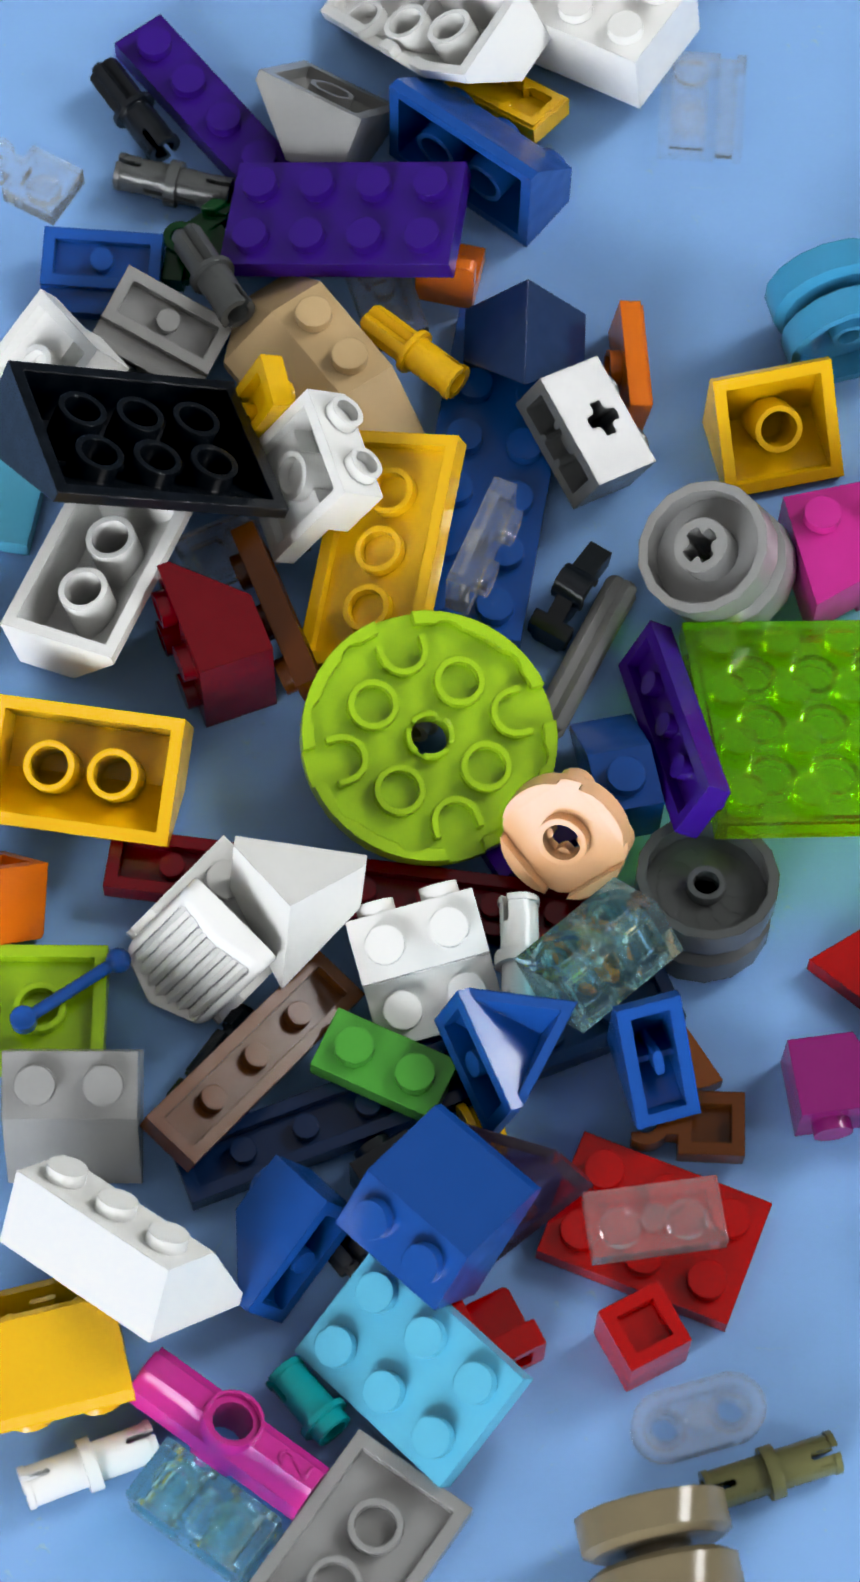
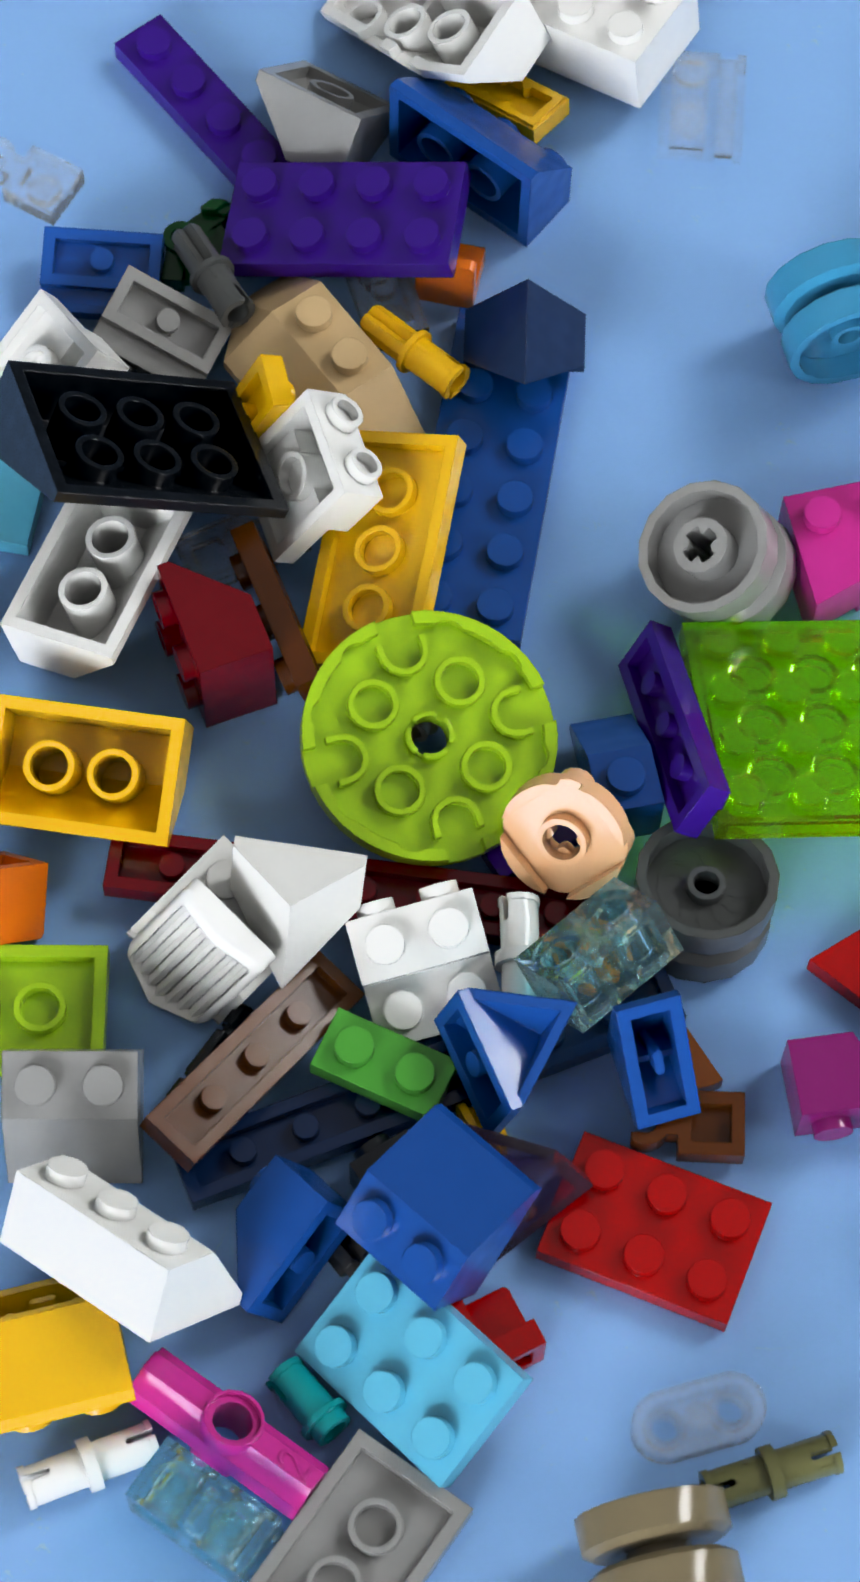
(24, 1018): blue hinge -> none
(133, 109): black axle -> none
(170, 181): dark grey pin -> none
(474, 565): clear plate -> none
(569, 592): black piece -> none
(585, 431): brick -> none
(589, 649): light grey axle -> none
(628, 360): orange plate -> none
(642, 1336): red panel -> none
(654, 1220): clear plate -> none
(774, 426): yellow slope -> none

